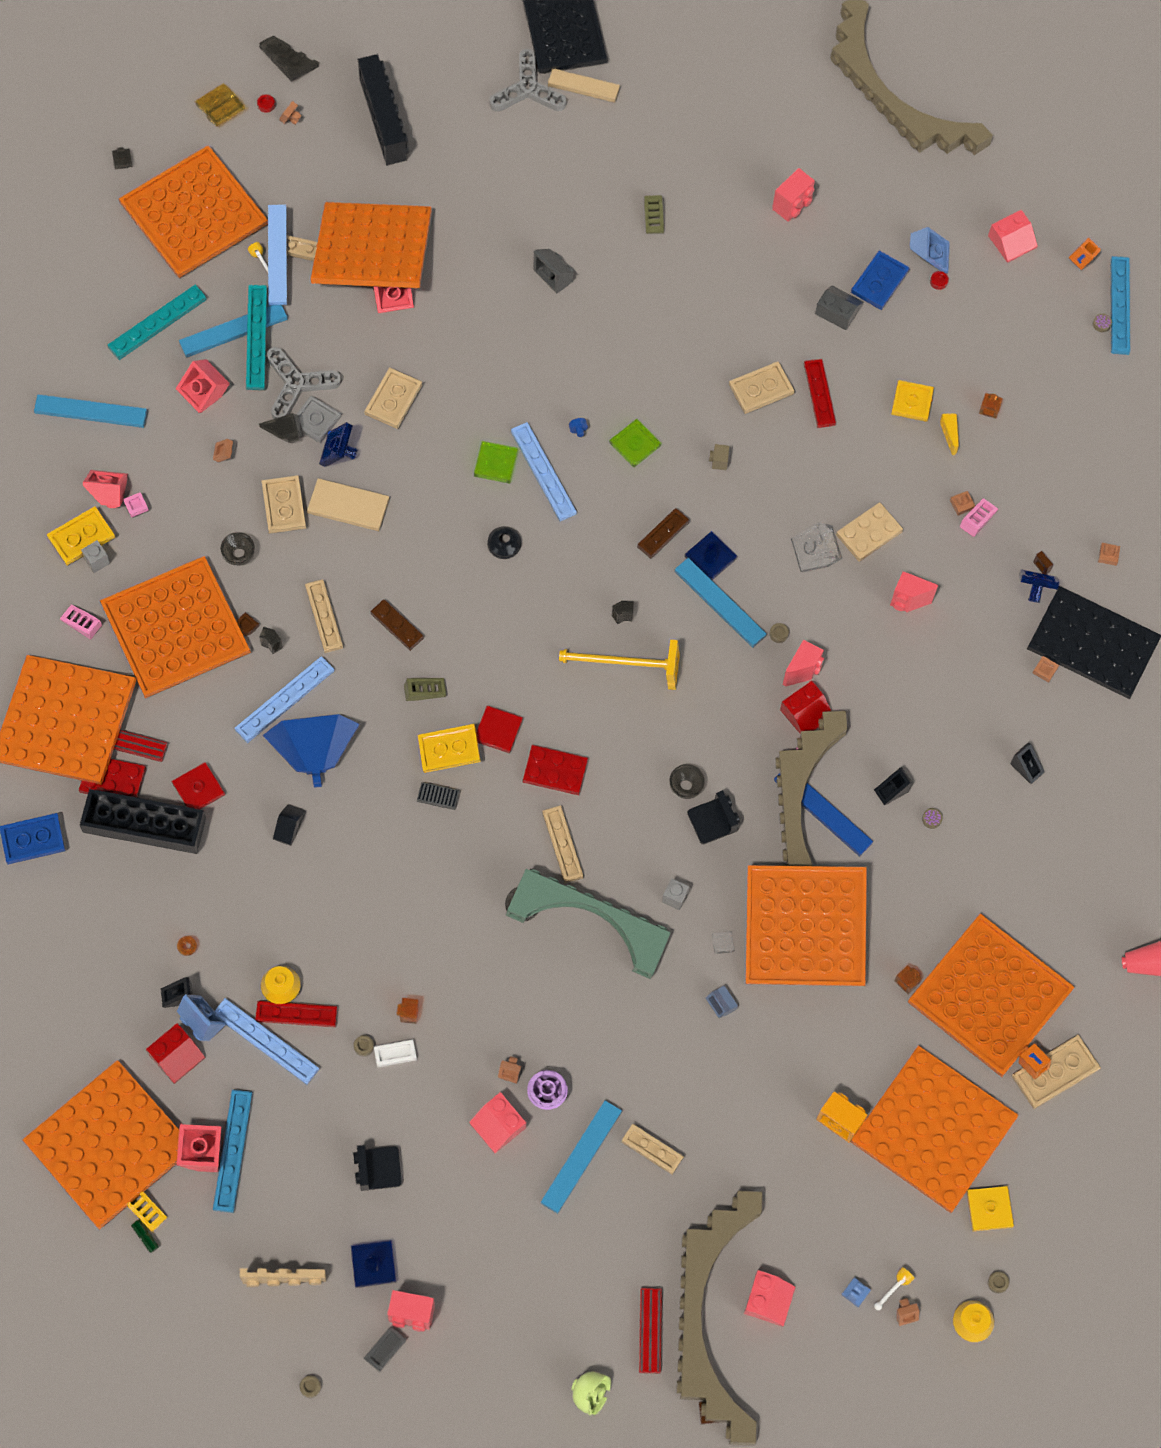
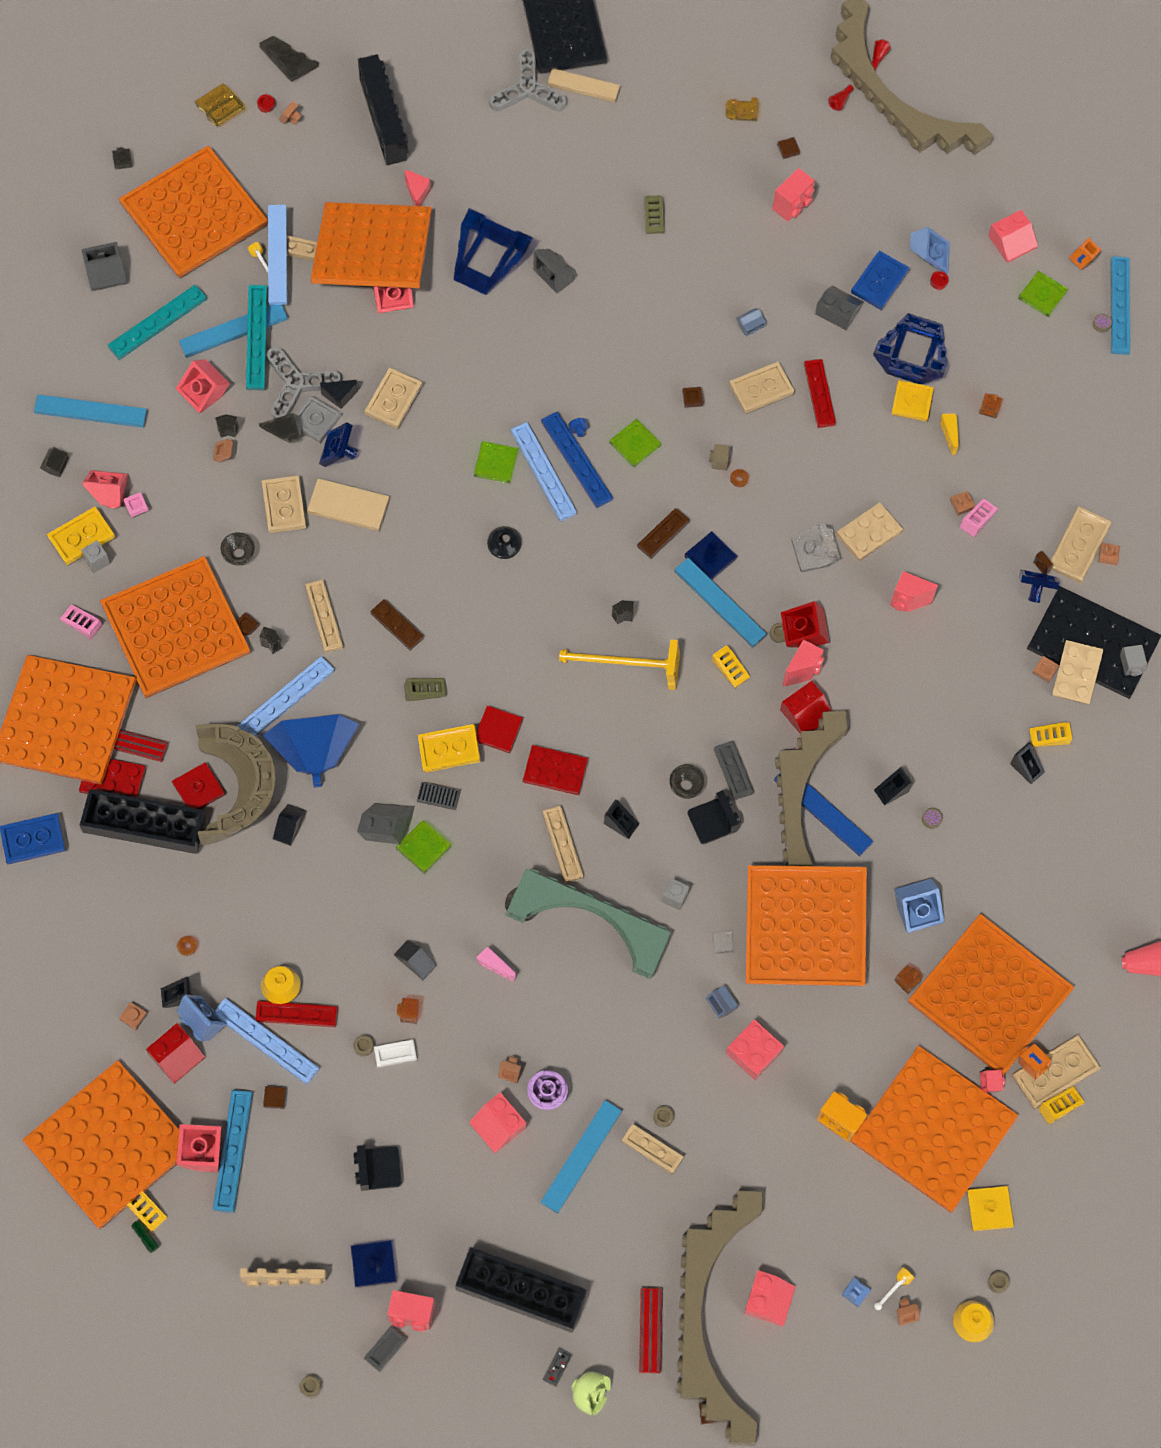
(54, 461): none -> clear smoke piece
(104, 266): none -> dark grey slope
(133, 1016): none -> nougat plate
(227, 425): none -> clear smoke piece
(254, 774): none -> dark tan windscreen
(274, 1097): none -> reddish brown tile
(339, 391): none -> black slope
(384, 823): none -> dark grey slope
(415, 959): none -> black slope
(417, 186): none -> coral slope
(423, 847): none -> clear neon green plate
(493, 232): none -> clear blue windscreen
(494, 963): none -> bright pink slope
(520, 1289): none -> black brick
(557, 1367): none -> dark grey sticker
(576, 460): none -> blue tile
(620, 820): none -> black slope
(663, 1116): none -> dark tan tile
(692, 397): none -> reddish brown plate
(733, 770): none -> dark grey plate
(735, 663): none -> yellow slope
(739, 473): none -> clear orange plate
(742, 109): none -> clear yellow leg
(751, 321): none -> sand blue piece
(754, 1049): none -> coral brick
(788, 148): none -> reddish brown tile
(805, 623): none -> red slope
(838, 100): none -> red cone
(881, 48): none -> red cone
(888, 354): none -> clear blue windscreen
(919, 905): none -> medium blue slope
(992, 1081): none -> coral plate
(1043, 293): none -> clear neon green plate
(1050, 729): none -> yellow slope
(1051, 1112): none -> yellow slope
(1077, 672): none -> tan plate
(1079, 544): none -> tan tile
(1133, 660): none -> light grey brick

